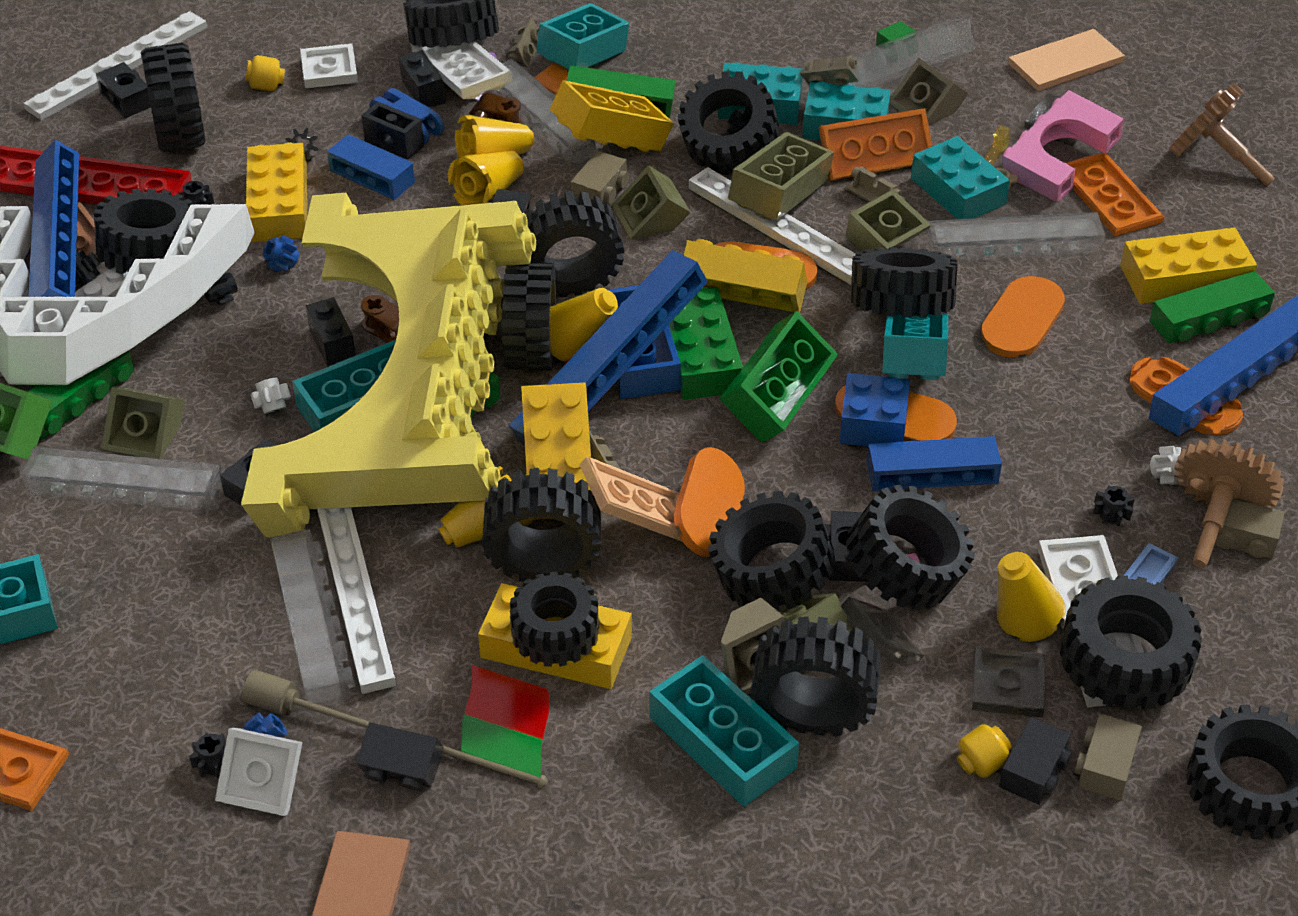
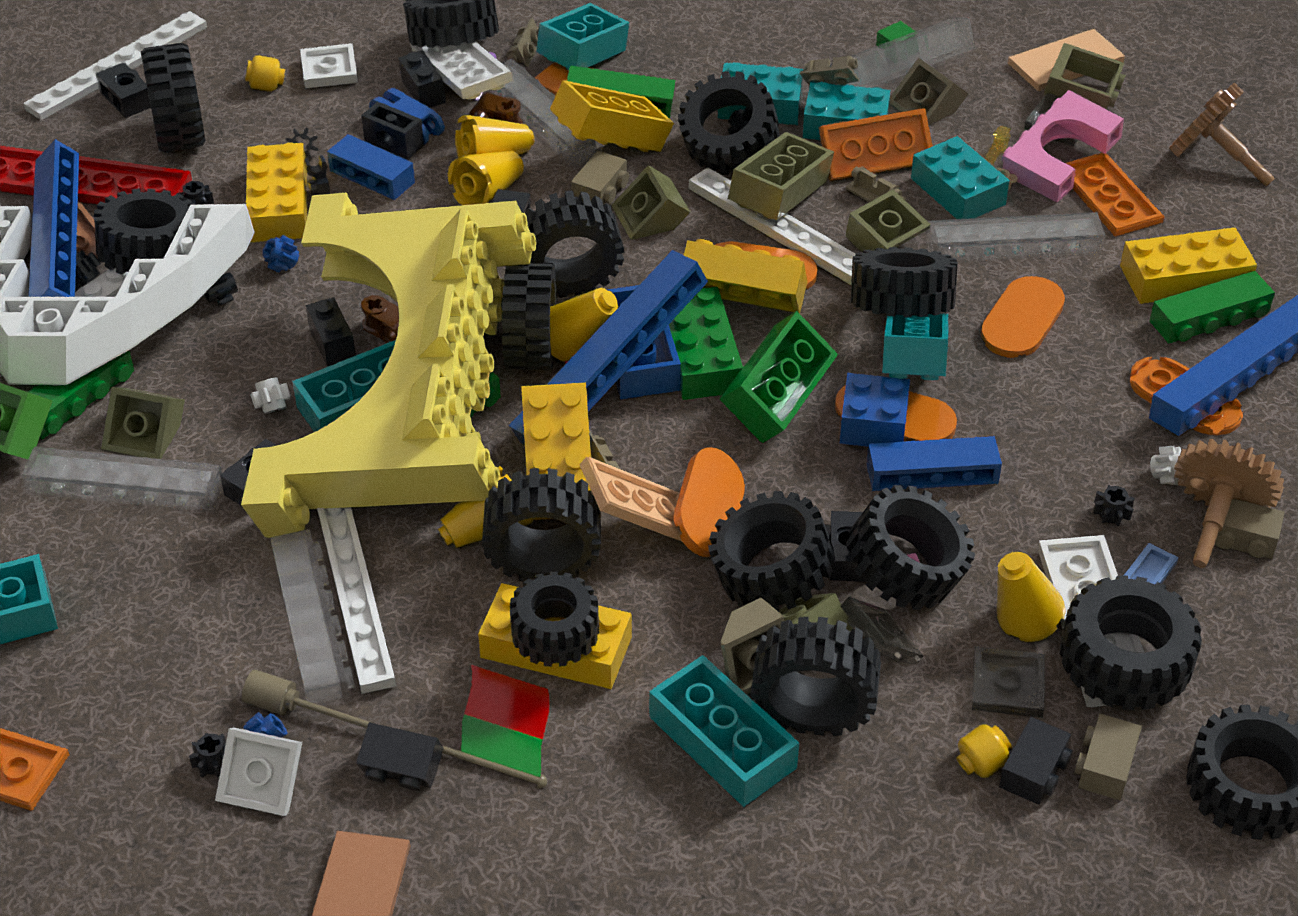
(319, 184): none -> black plate
(1090, 65): none -> olive window

